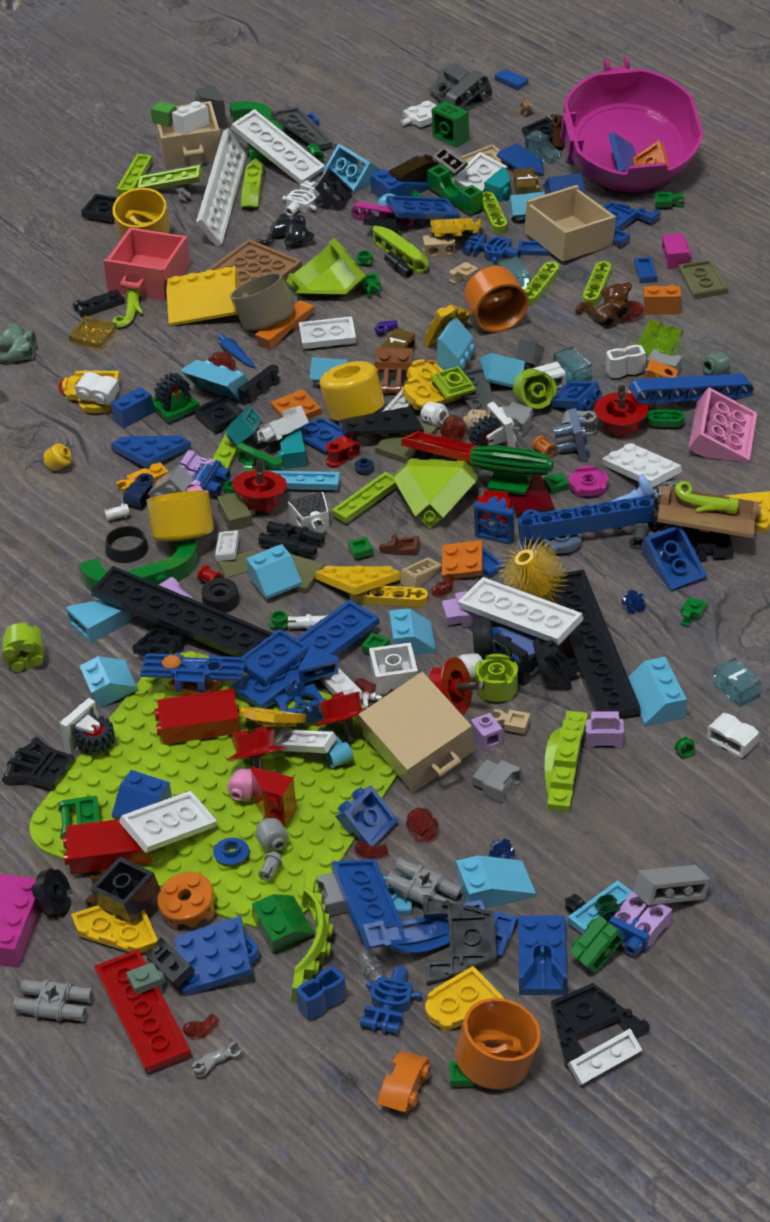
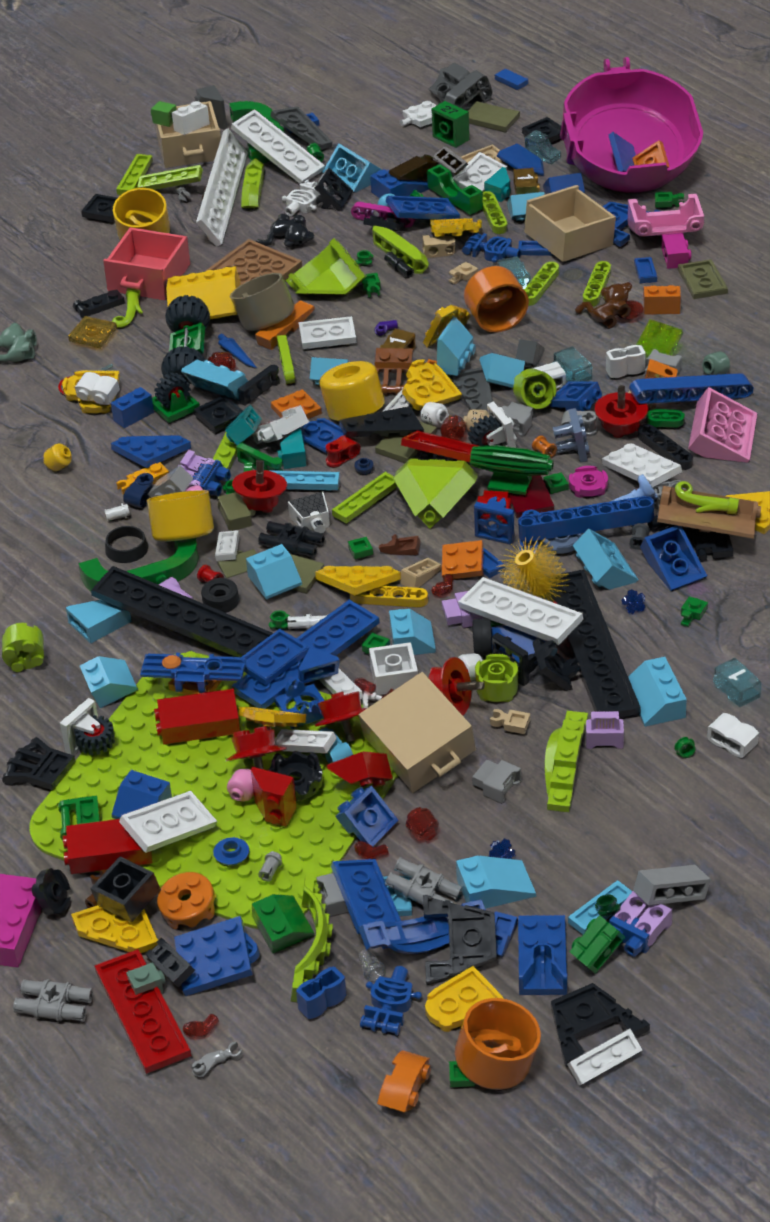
(156, 641): black plate -> none
(187, 320): none -> black plate
(271, 834): light grey head -> none
(285, 357): none -> lime beam
(302, 767): none -> black plate
(363, 769): none -> red slope
(453, 382): lime piece -> none
(487, 731): lavender brick -> none
(492, 116): none -> olive tile
(526, 106): medium nougat plate -> none
(557, 122): reddish brown bar -> none
(573, 903): black plate -> none
(603, 561): none -> medium azure slope
(649, 435): none -> black beam
(686, 219): none -> bright pink windscreen

